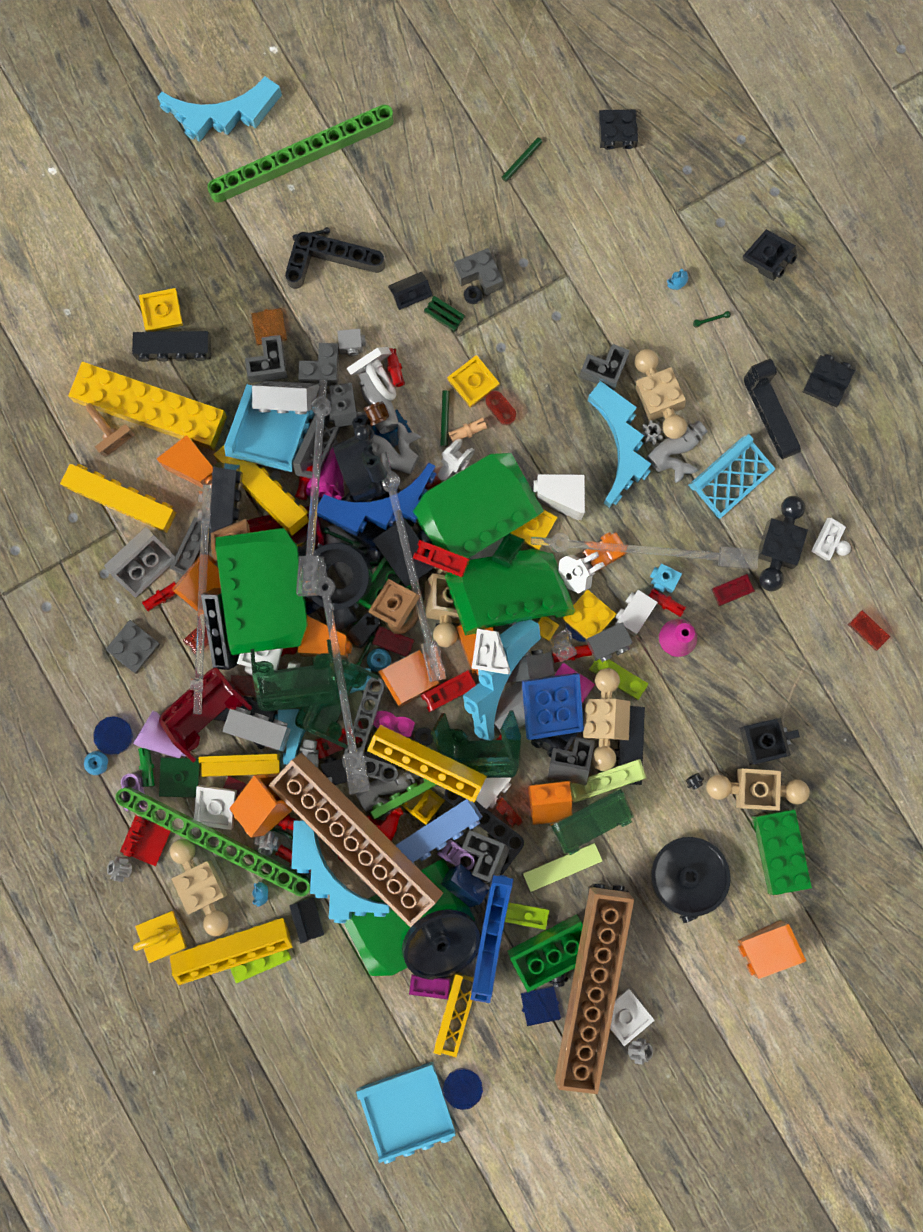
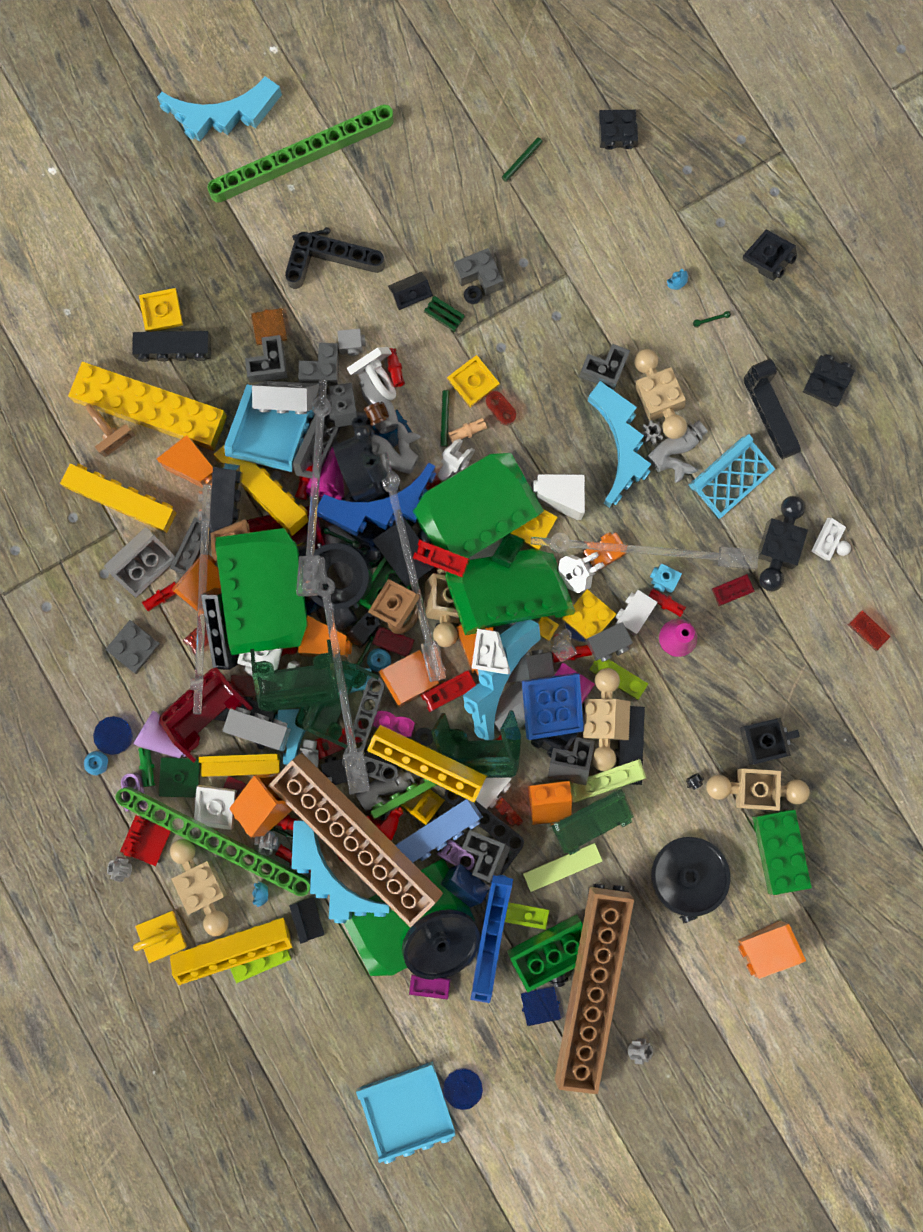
(447, 1017): yellow fence -> none
(629, 1017): white plate -> none

